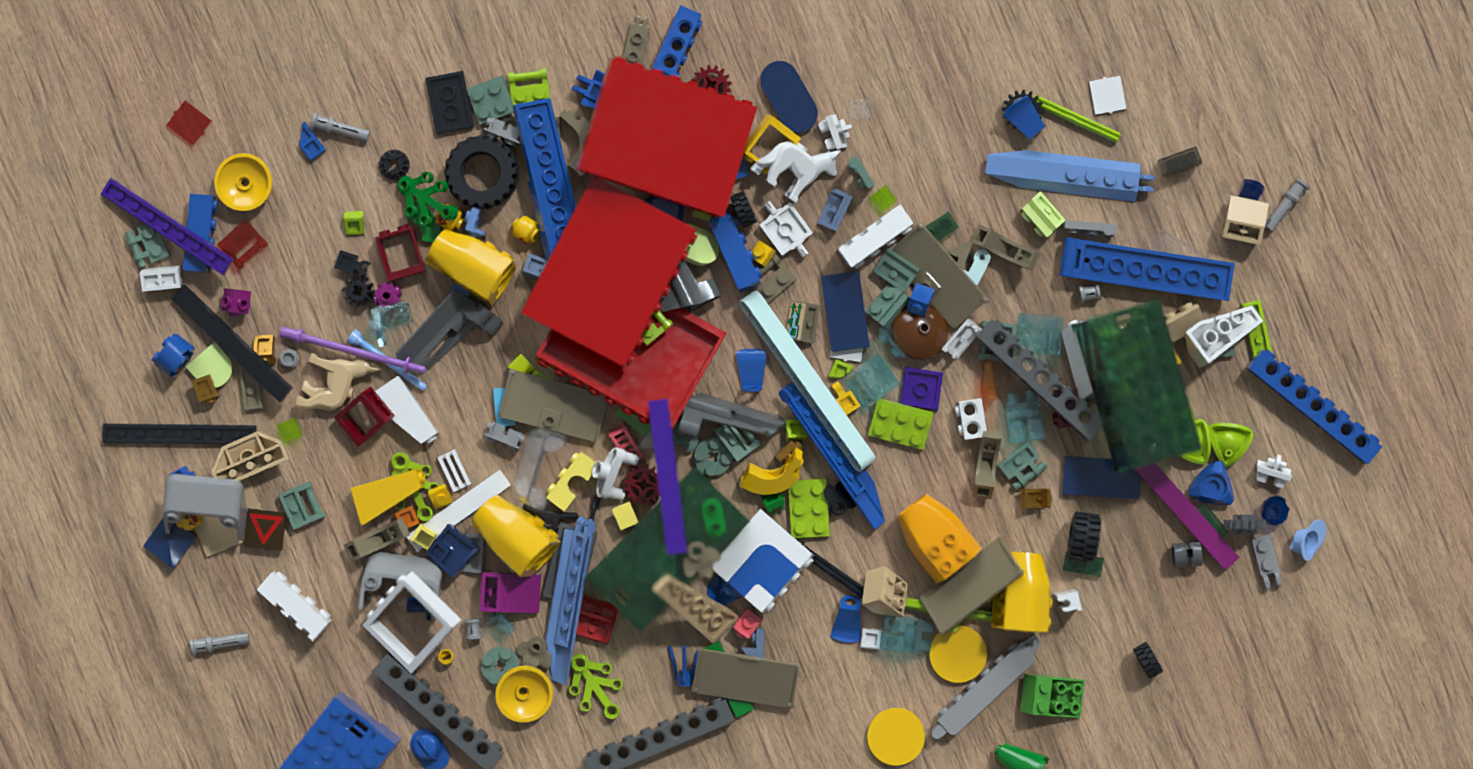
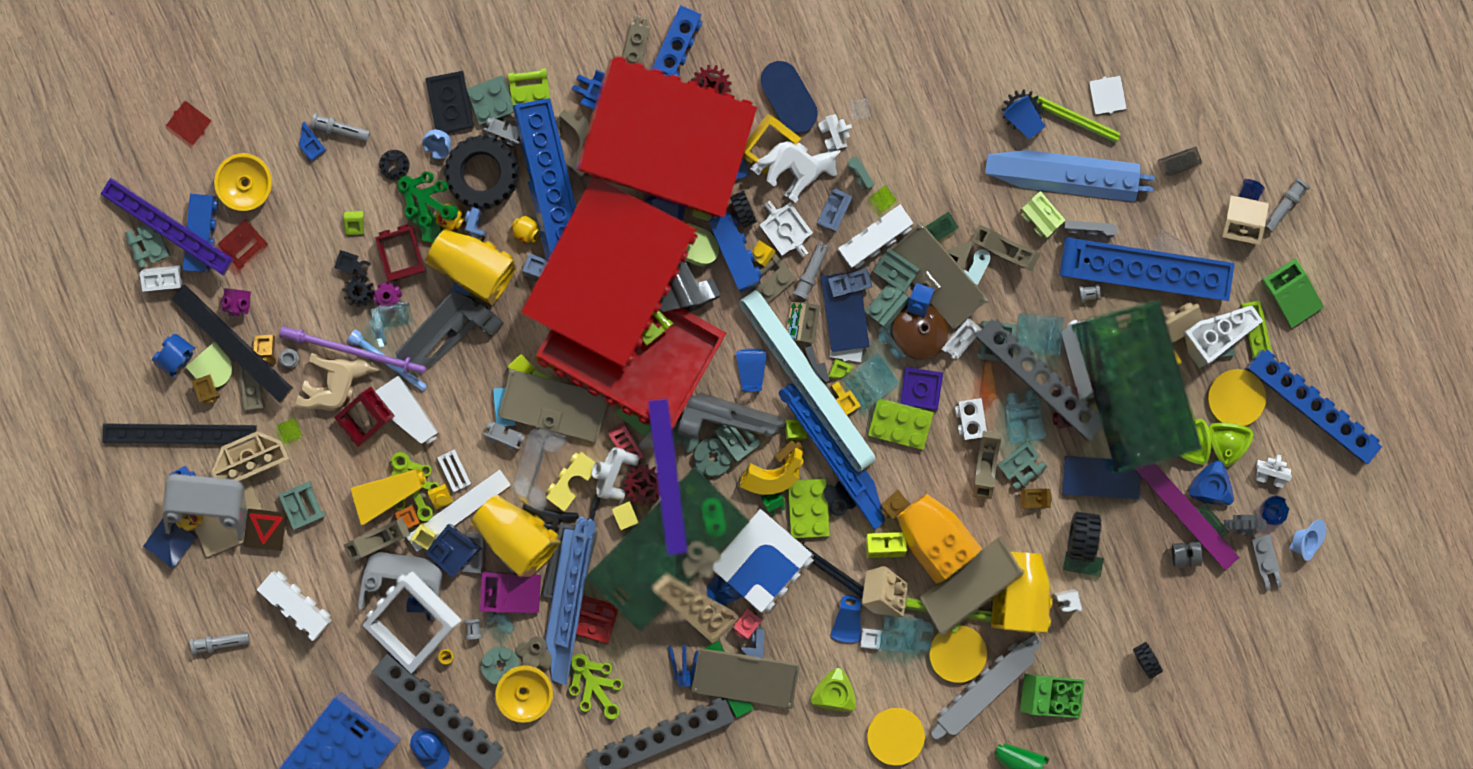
(437, 143): none -> light blue hair
(807, 280): none -> light grey pin
(819, 368): none -> dark grey slope
(835, 692): none -> lime hat
(850, 282): none -> sand blue slope
(885, 545): none -> neon yellow brick
(894, 505): none -> pearl gold bracket
(1237, 397): none -> yellow tile
(1292, 292): none -> bright green slope

